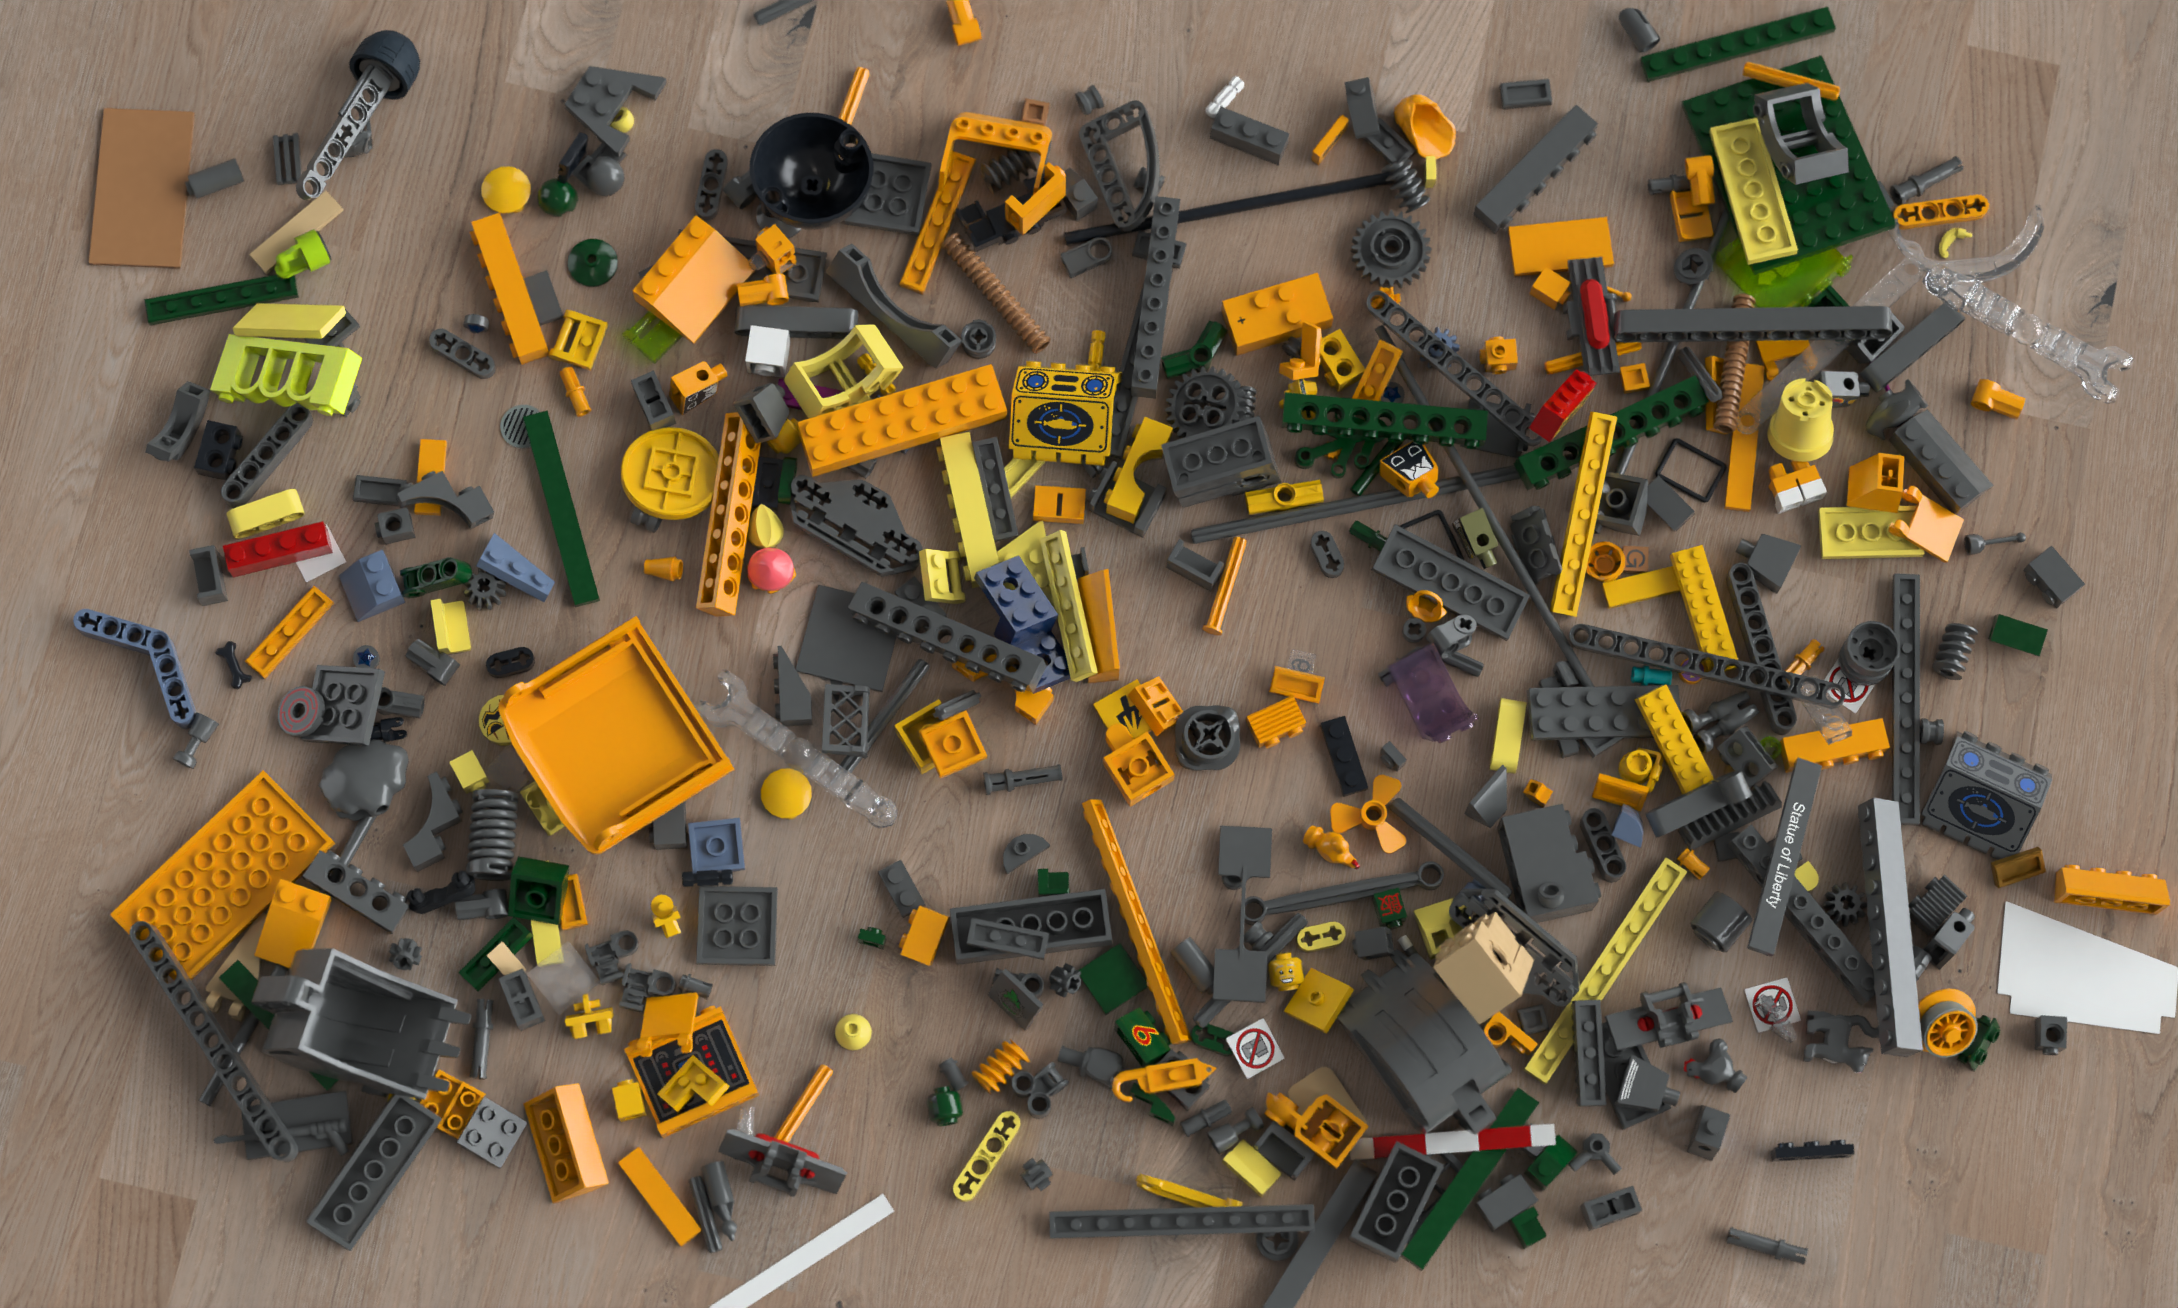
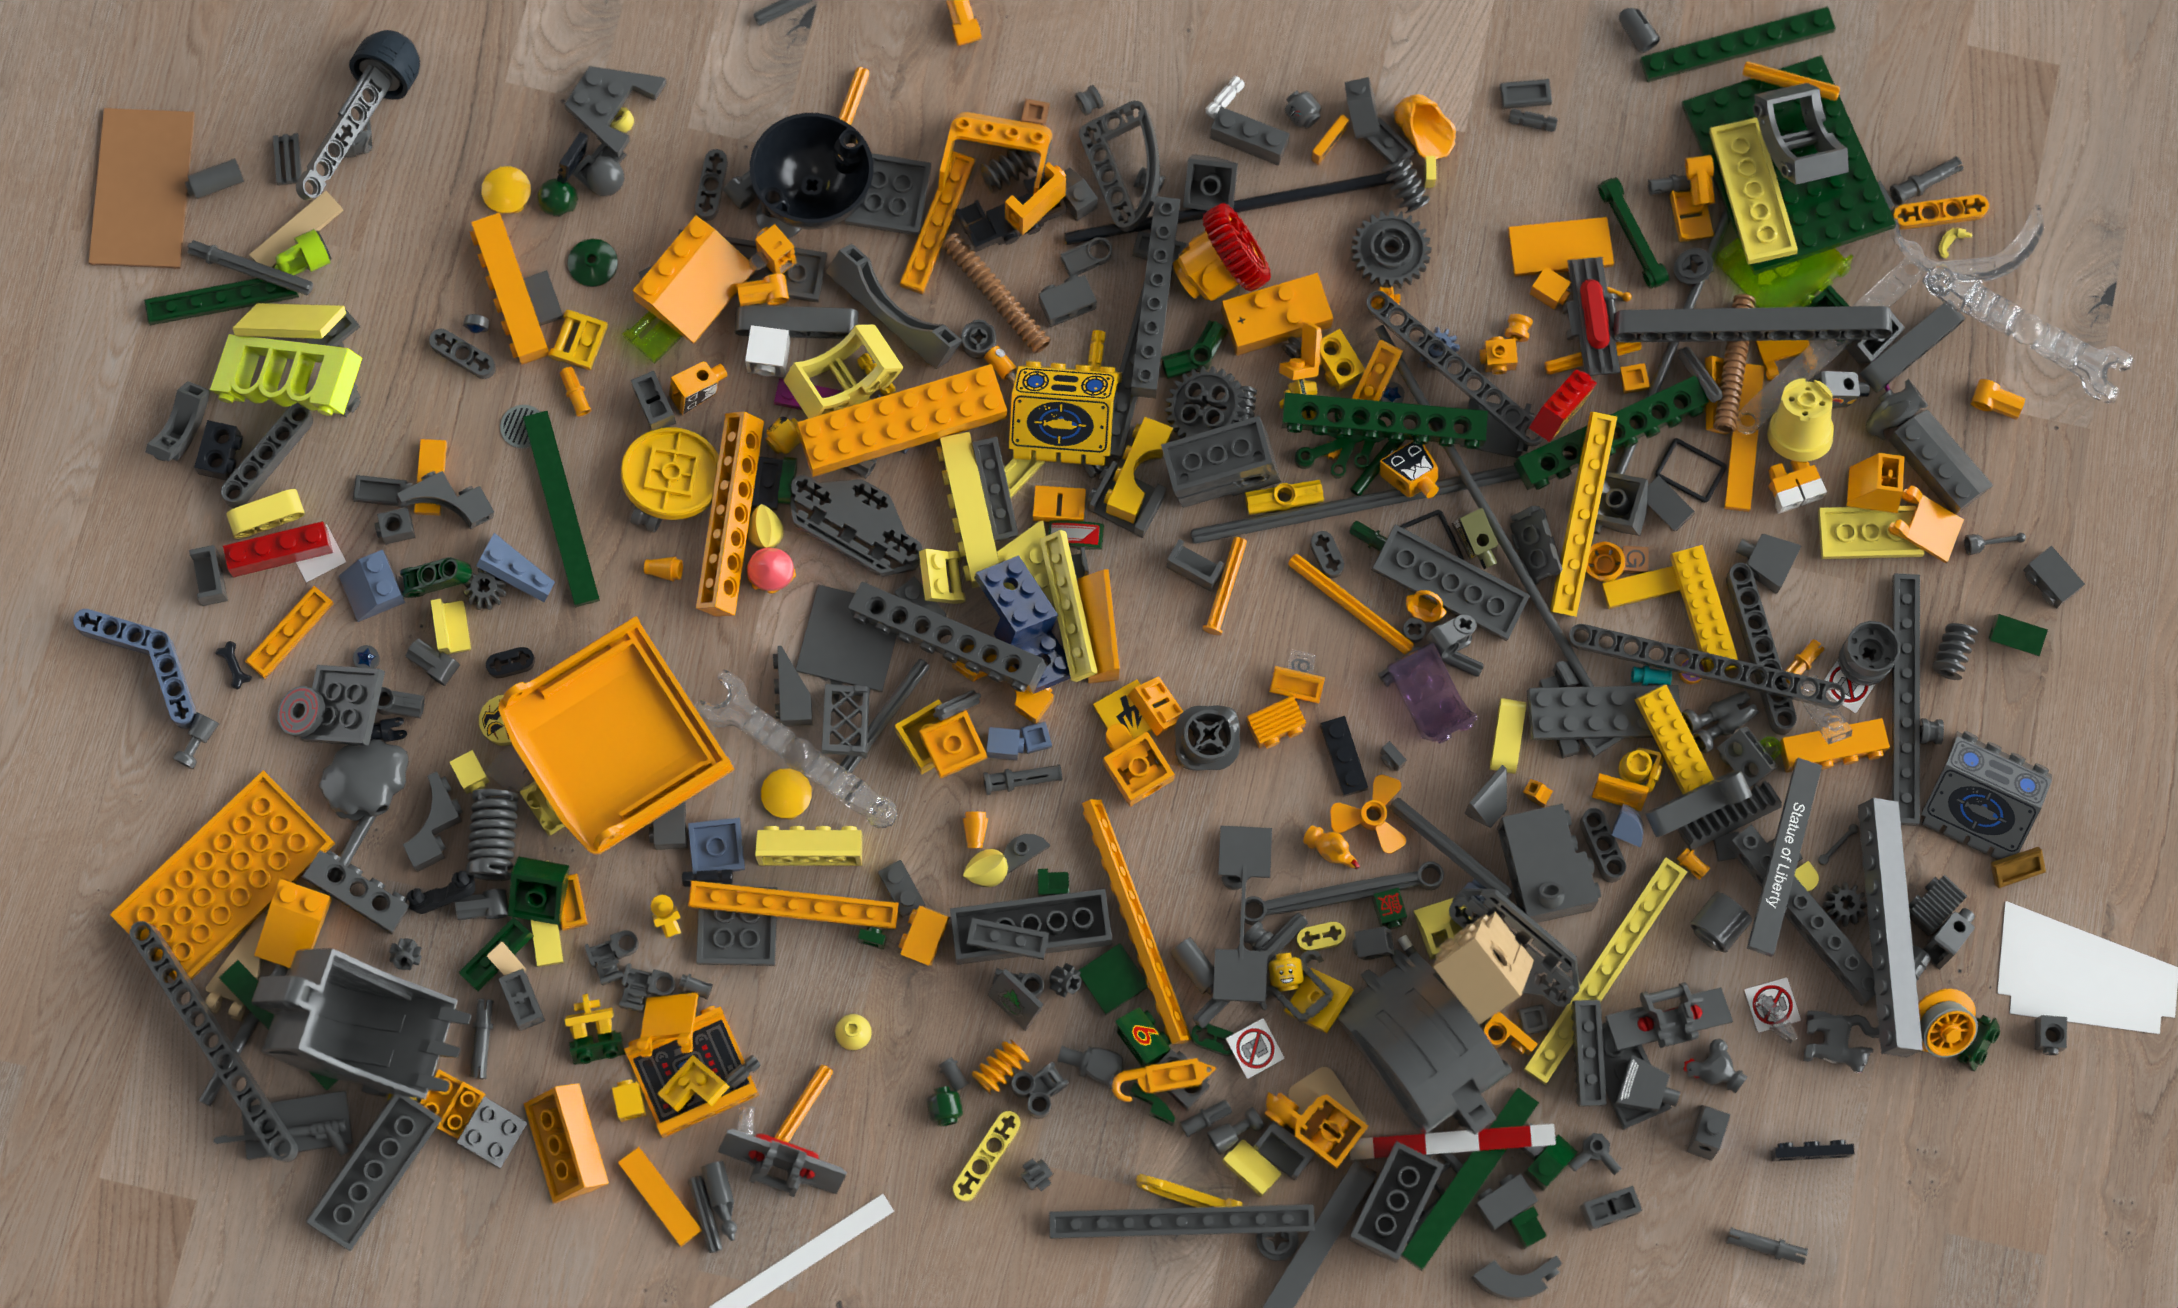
(249, 267): none -> dark grey axle
(563, 977): clear plate -> none
(608, 1046): none -> dark green hinge
(740, 1073): none -> dark grey axle
(763, 411): dark grey torso -> none
(793, 905): none -> light orange tile
(809, 847): none -> light yellow slope
(975, 828): none -> light orange cone
(987, 868): none -> light yellow piece
(1001, 363): none -> light orange piece
(1004, 743): none -> sand blue brick
(1036, 737): none -> sand blue tile
(1067, 300): none -> dark grey brick
(1080, 533): none -> slope
(1209, 182): none -> dark grey slope
(1221, 257): none -> piece
(1303, 109): none -> dark grey head
(1316, 1007): none -> dark grey piece
(1351, 604): none -> light orange axle
(1515, 1287): none -> dark grey arch
(1518, 327): none -> light orange wheel
(1533, 120): none -> dark grey axle
(1535, 169): dark grey brick -> none
(1612, 192): none -> dark green piece
(1824, 858): none -> dark grey hinge
(2111, 890): light orange slope -> none

